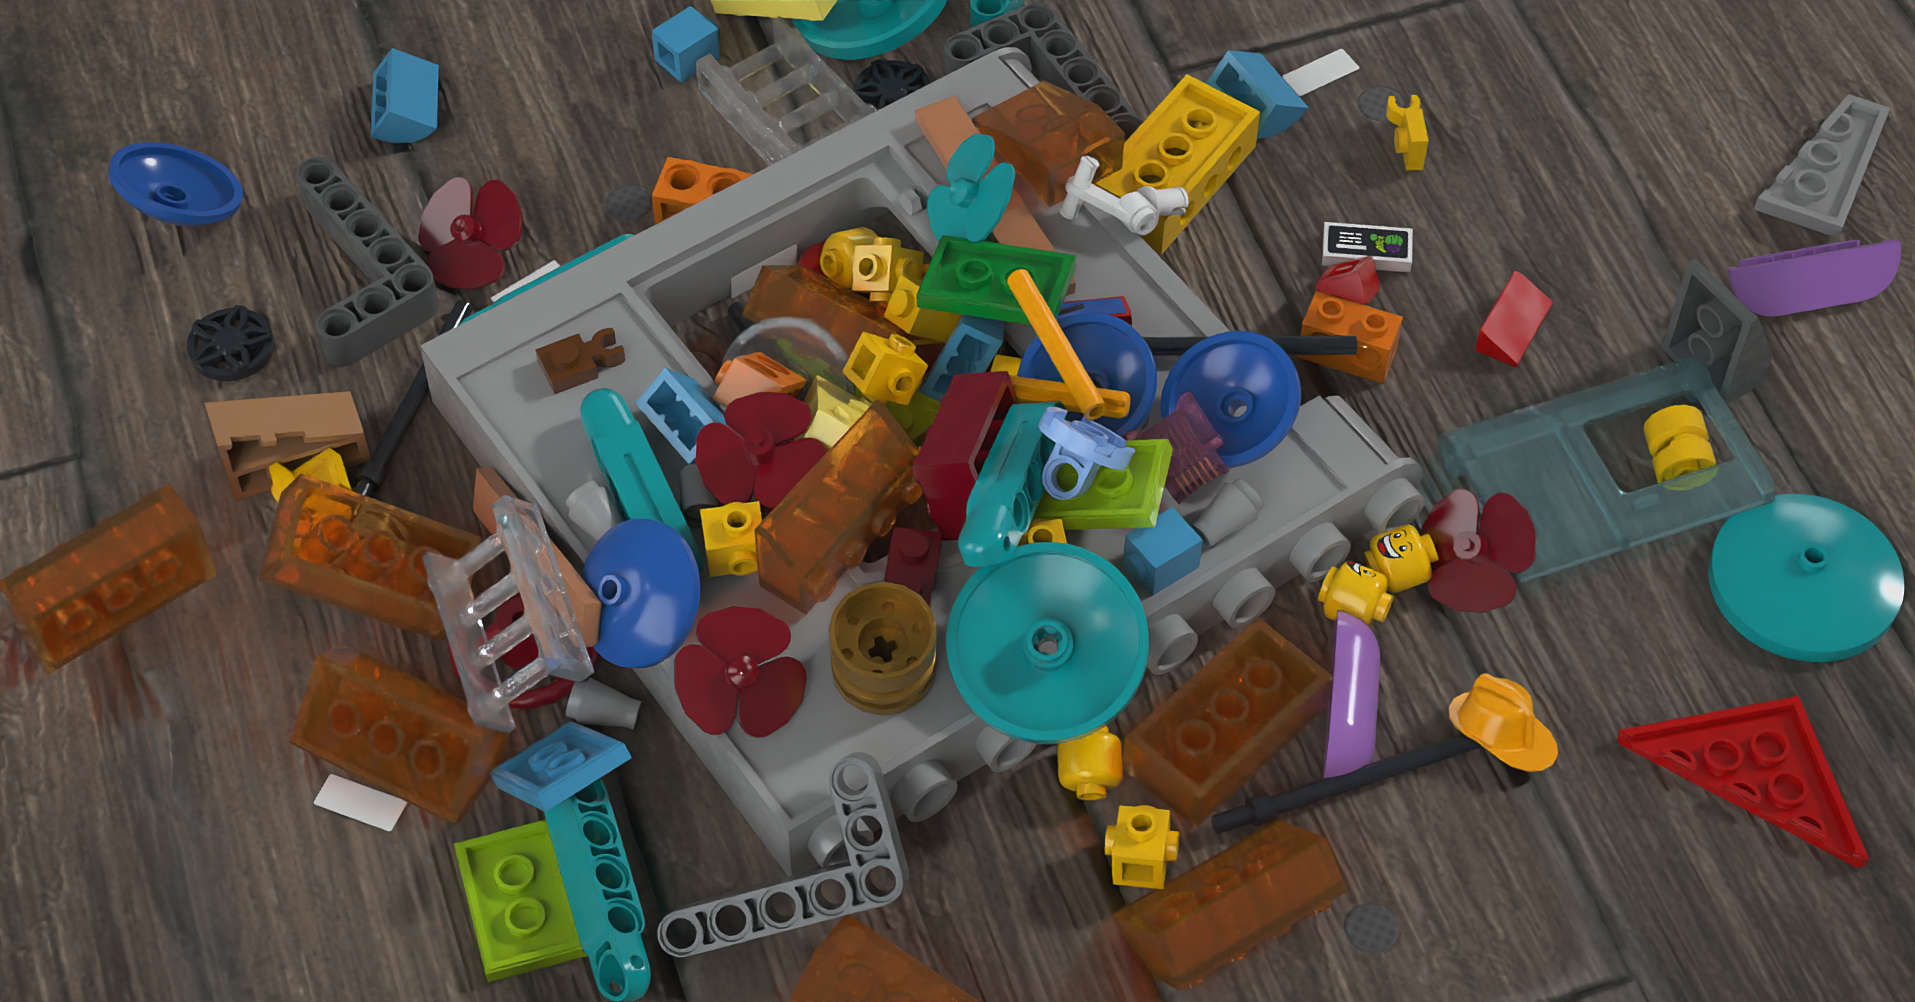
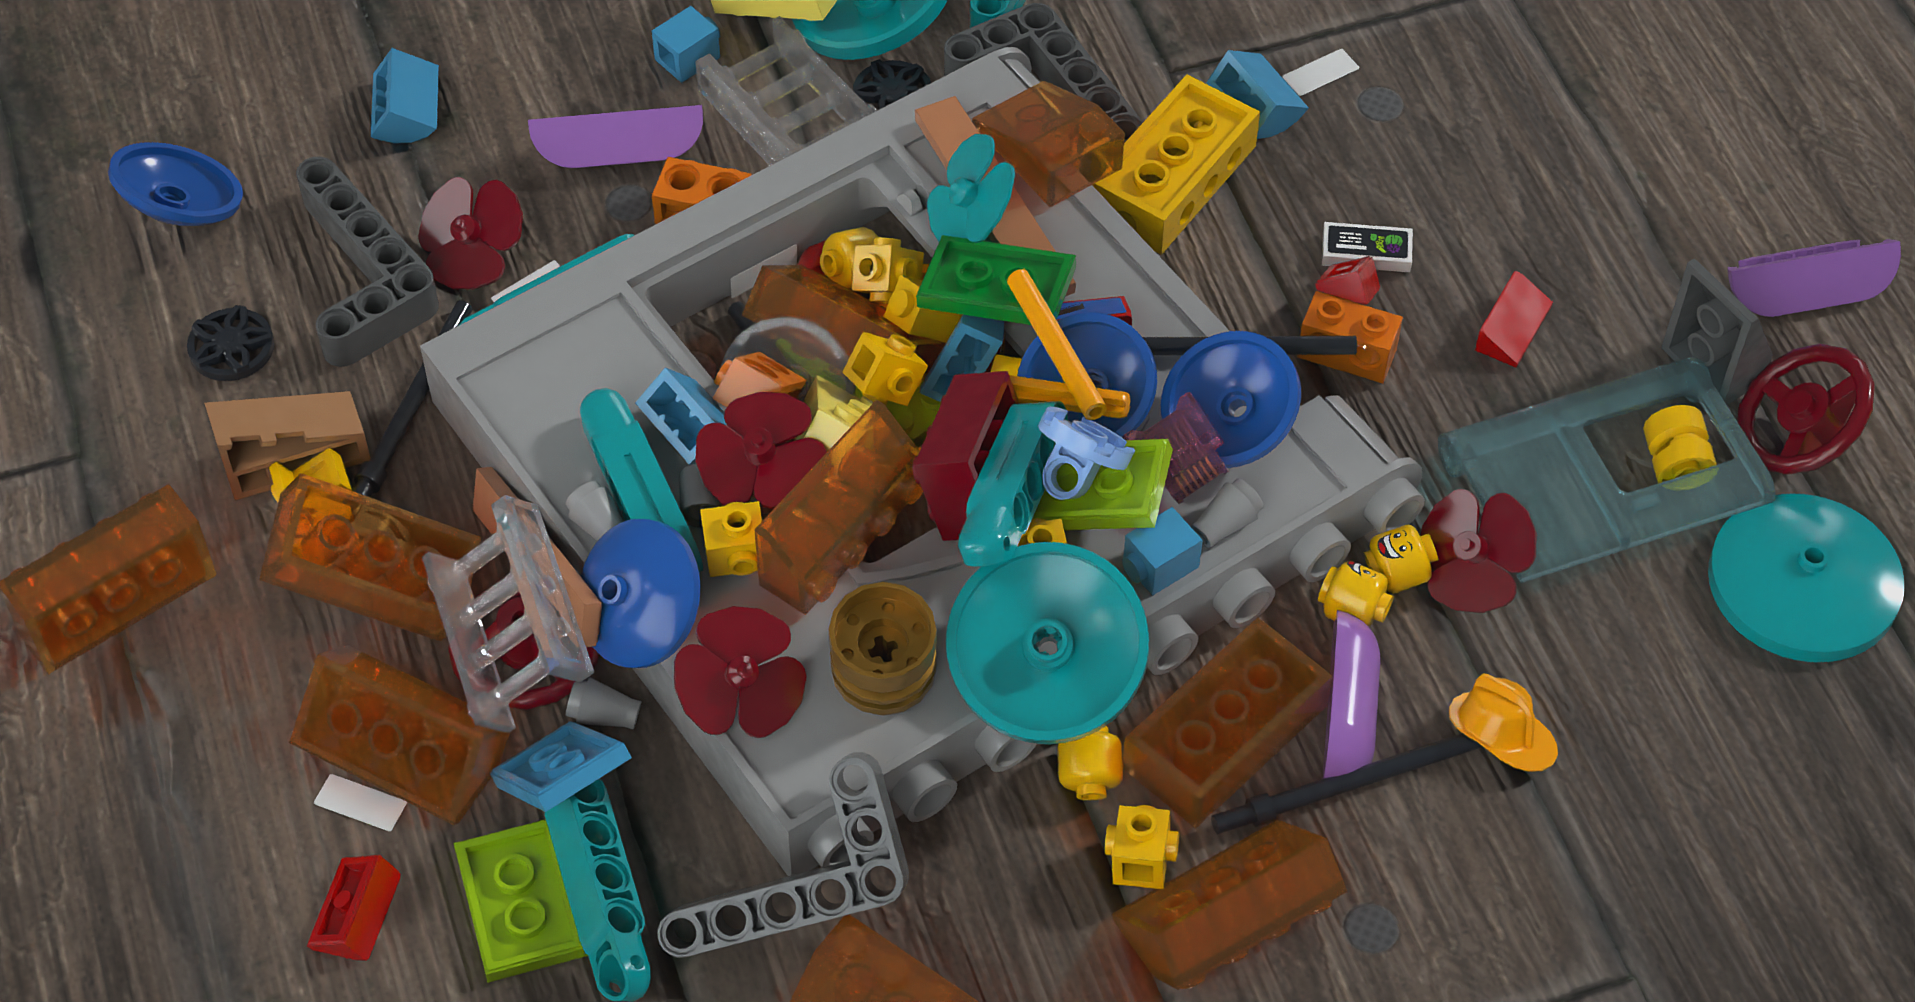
(355, 907): none -> red slope
(573, 362): reddish brown plate -> none
(617, 136): none -> medium lavender brick
(914, 560): dark red plate -> none
(1136, 210): white pin -> none
(1411, 134): yellow plate -> none
(1762, 762): red tile -> none
(1810, 411): none -> dark red piece
(1828, 169): light grey wing -> none

